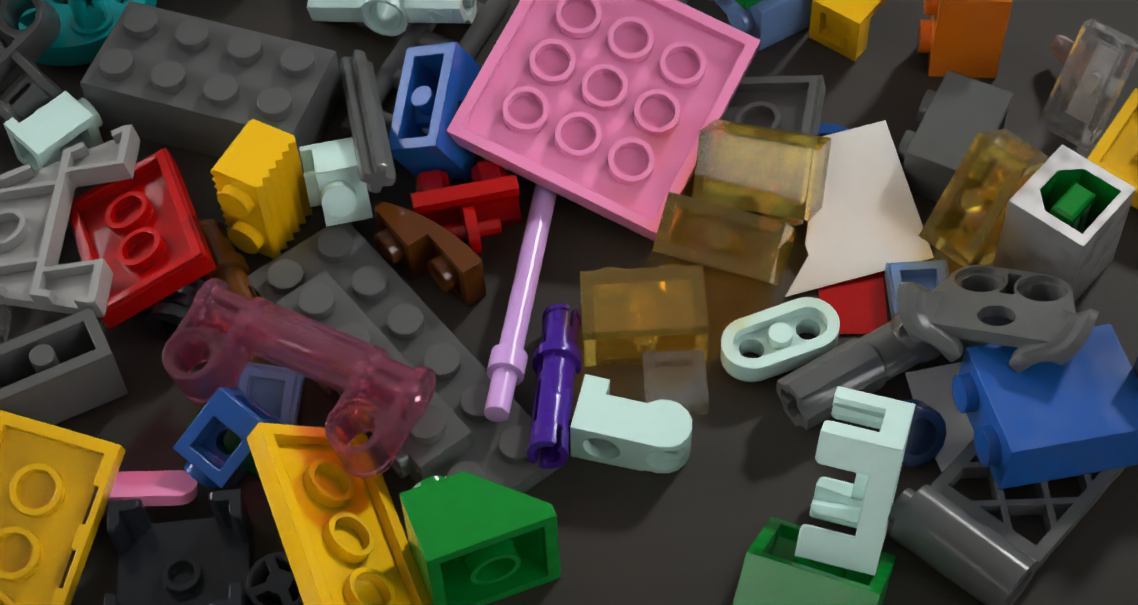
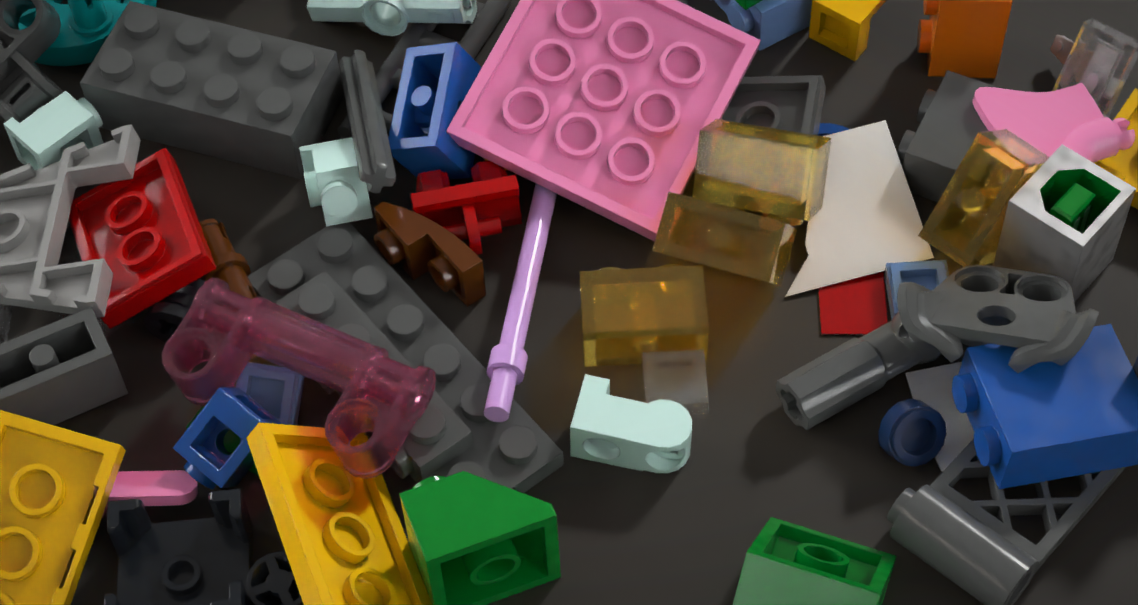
(261, 189): yellow brick -> none
(553, 398): dark purple pin -> none
(776, 340): light aqua plate -> none
(867, 502): light aqua panel -> none
(1054, 119): none -> bright pink arm

